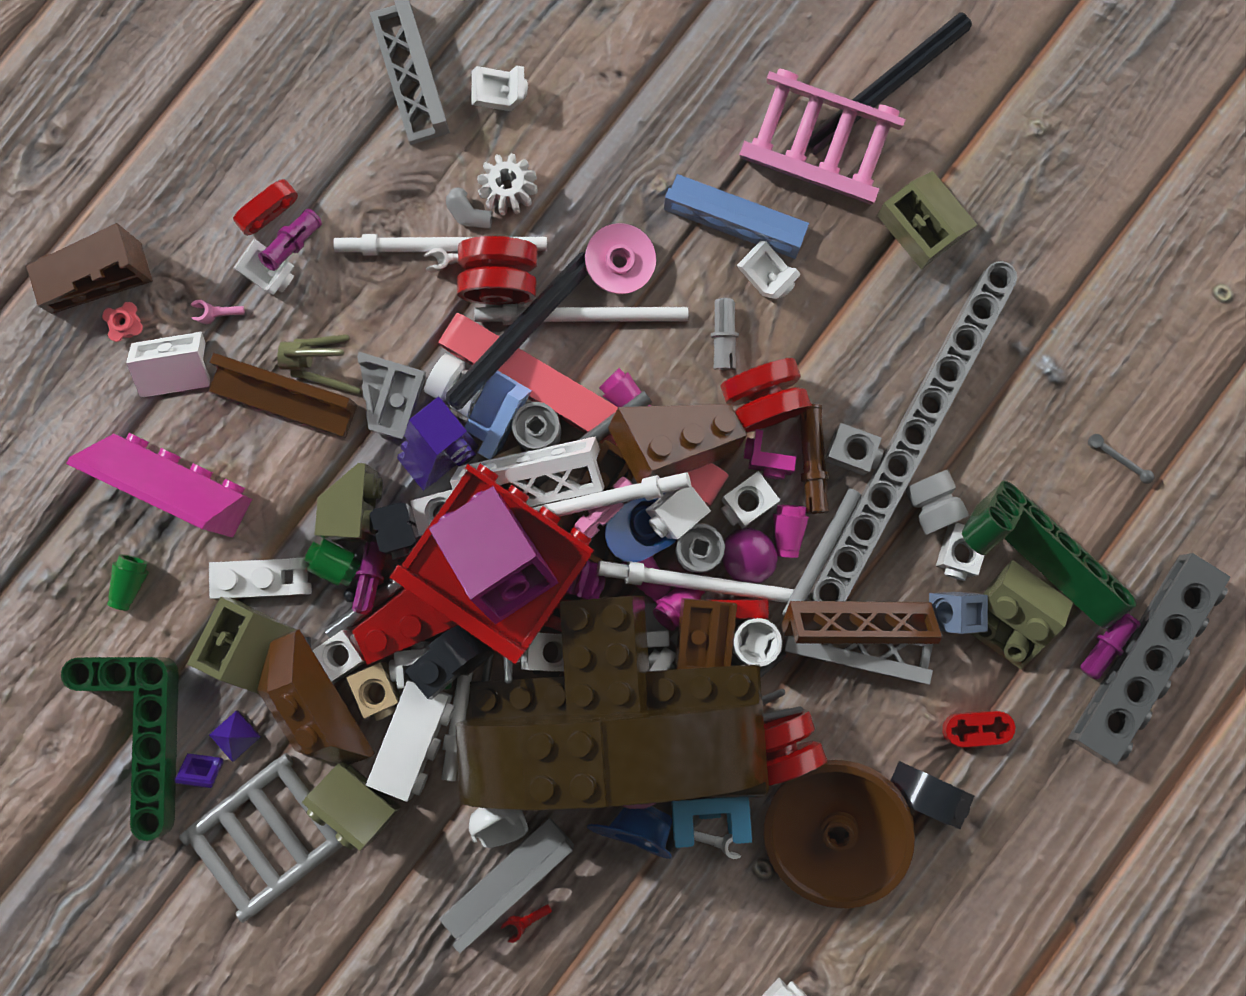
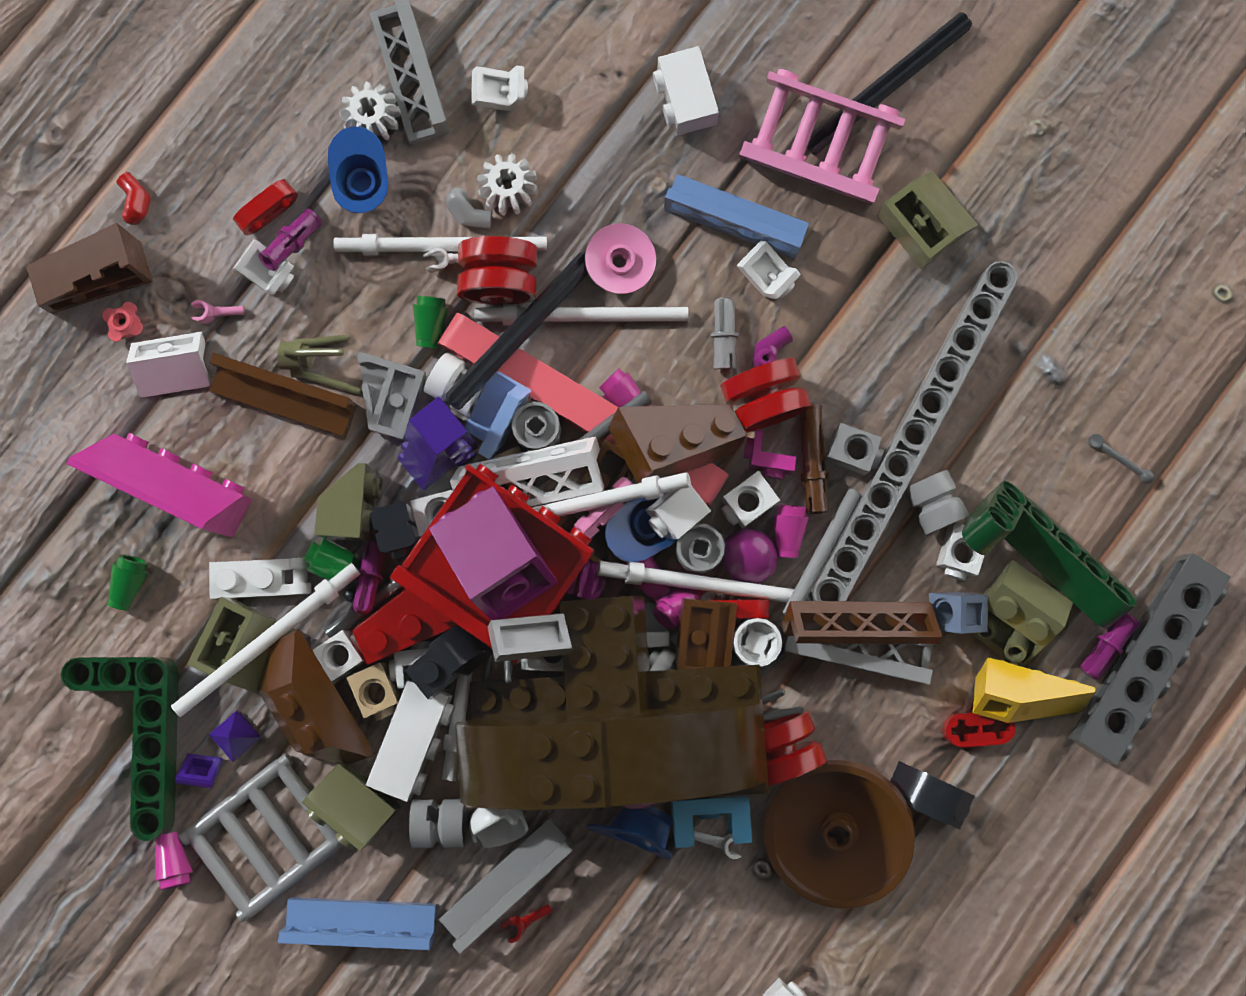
(137, 199): none -> red arm
(171, 862): none -> dark pink cone
(325, 592): none -> white bar
(357, 170): none -> blue piece
(359, 923): none -> medium blue fence
(368, 99): none -> white gear
(429, 320): none -> green cone
(438, 823): none -> light grey wheel
(529, 637): none -> light grey tile
(686, 91): none -> white brick
(767, 348): none -> magenta arm
(1023, 694): none -> yellow slope

